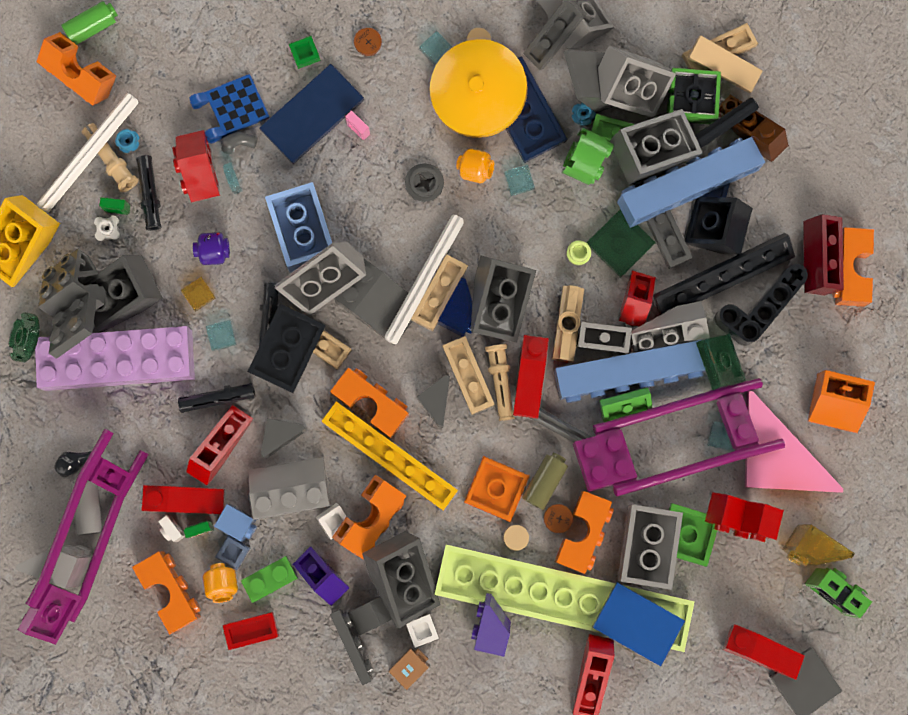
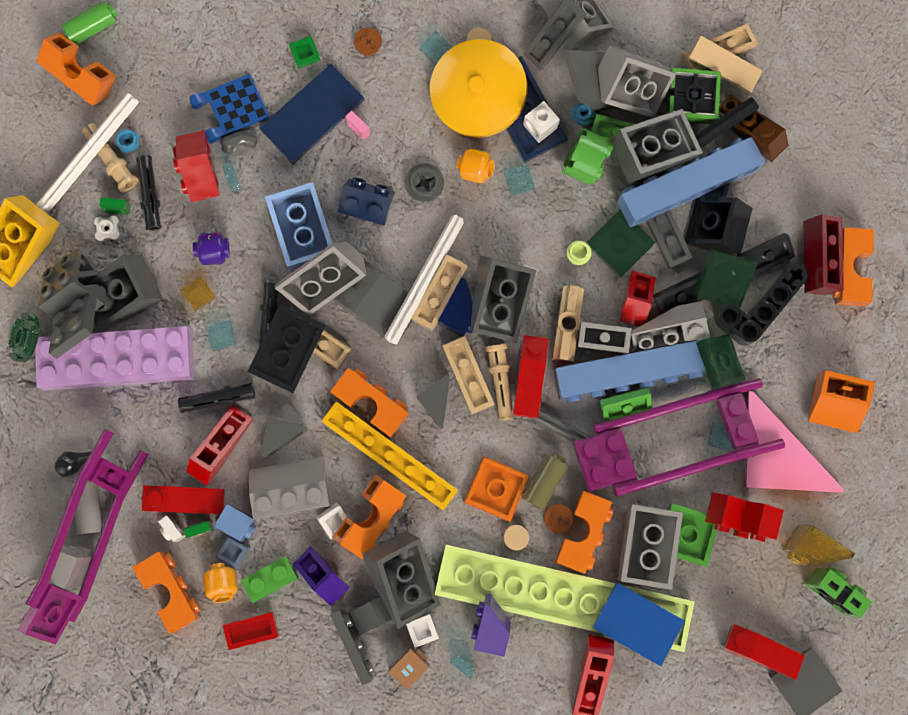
(366, 200): none -> dark blue bracket
(463, 665): none -> clear light blue tile
(541, 122): none -> white brick
(725, 278): none -> clear green tile

